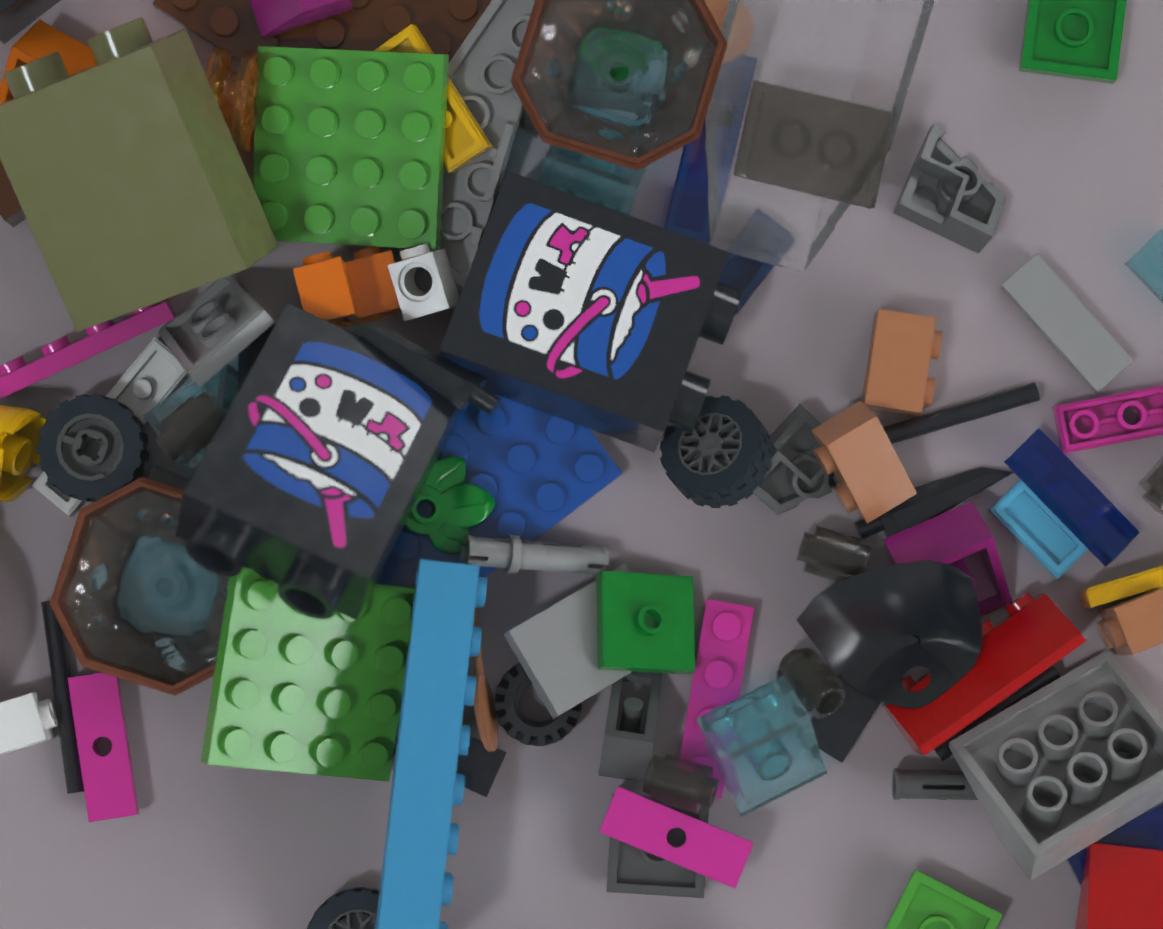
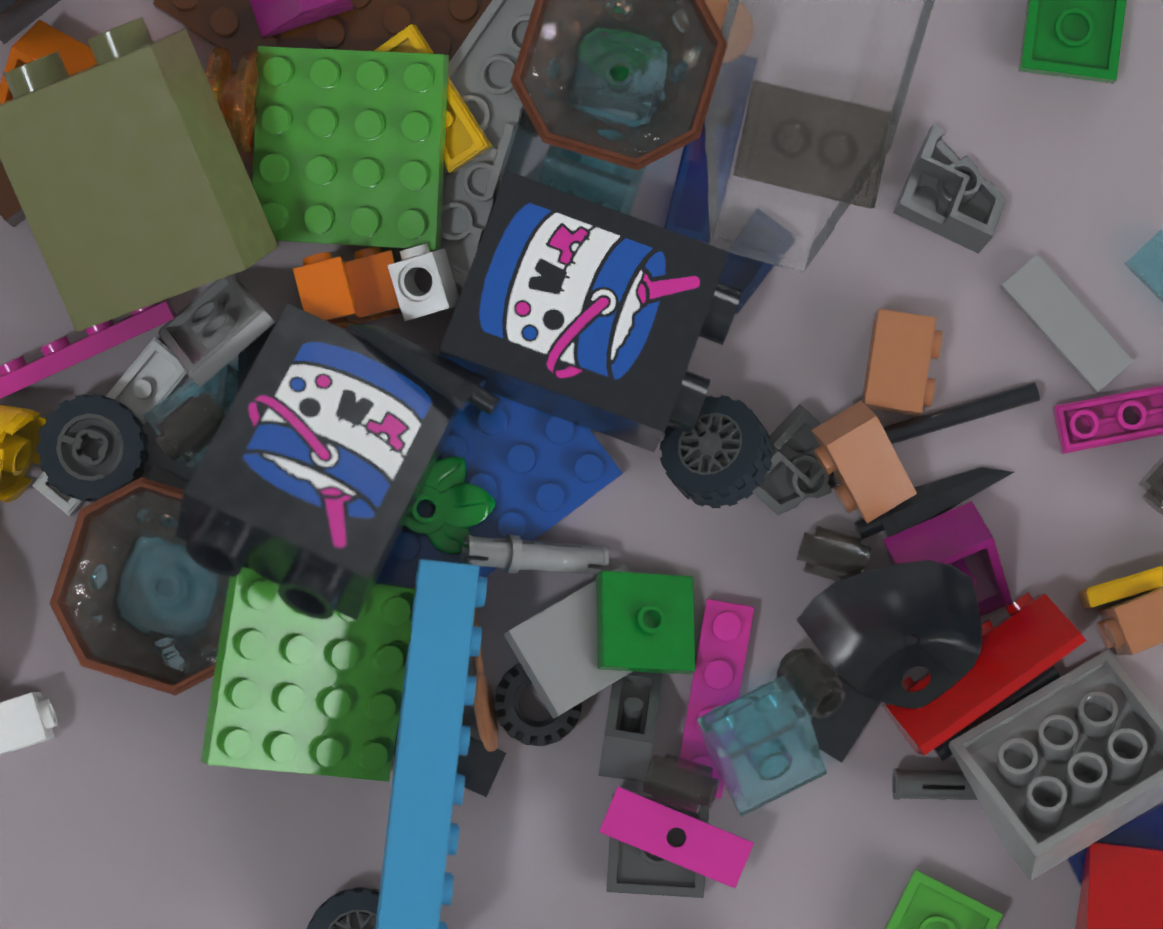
(59, 674): black bar -> none
(109, 777): dark pink tile -> none
(1038, 529): medium azure tile -> none
(1072, 497): clear blue tile -> none

